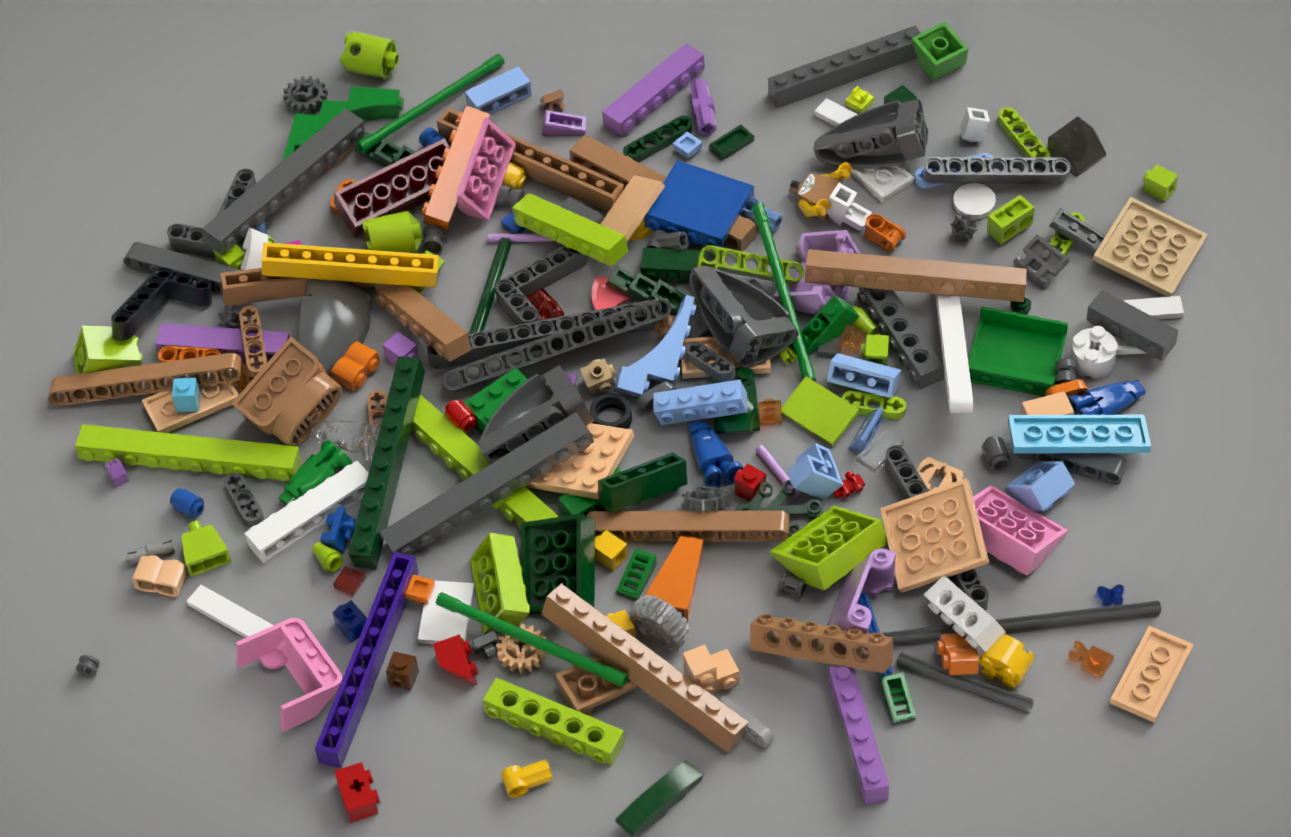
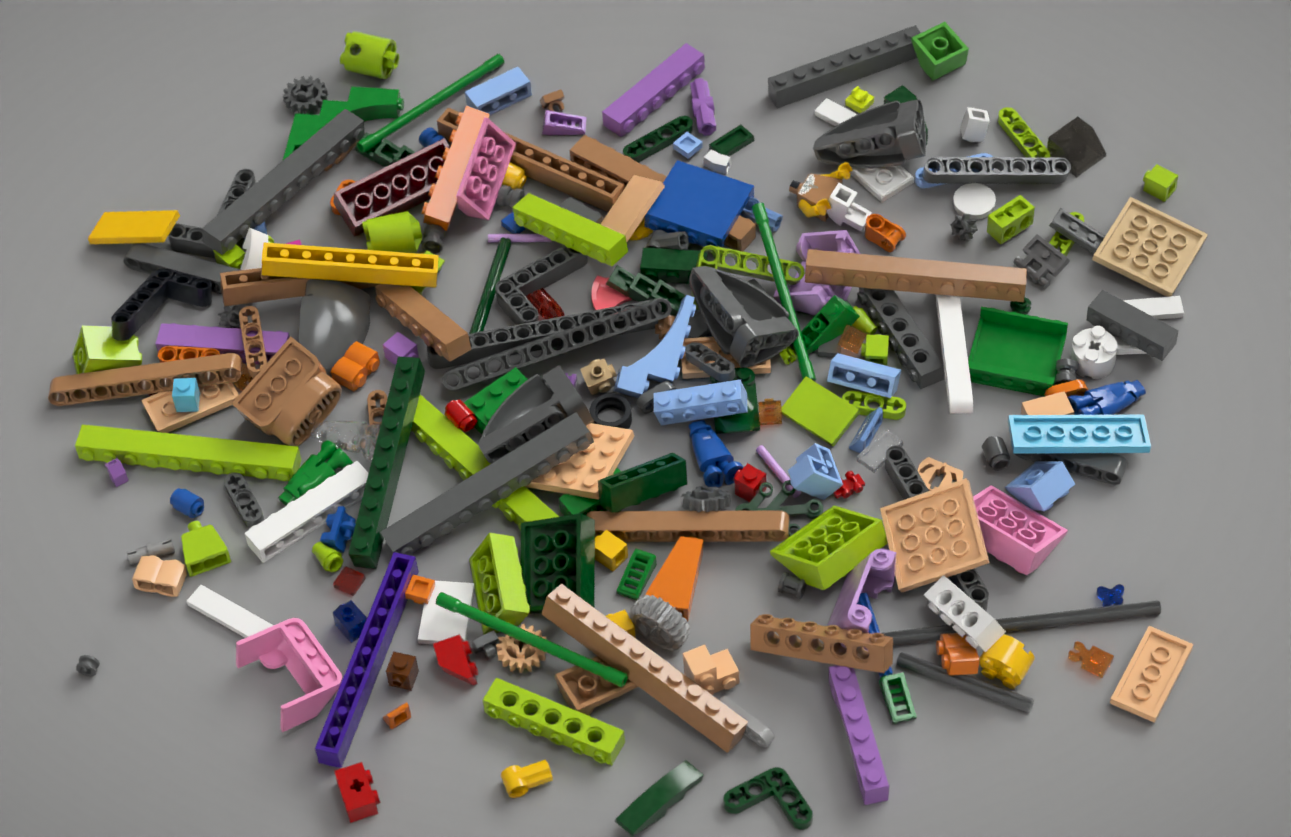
(134, 227): none -> yellow tile
(397, 716): none -> orange slope
(717, 162): none -> white piece
(770, 788): none -> dark green beam

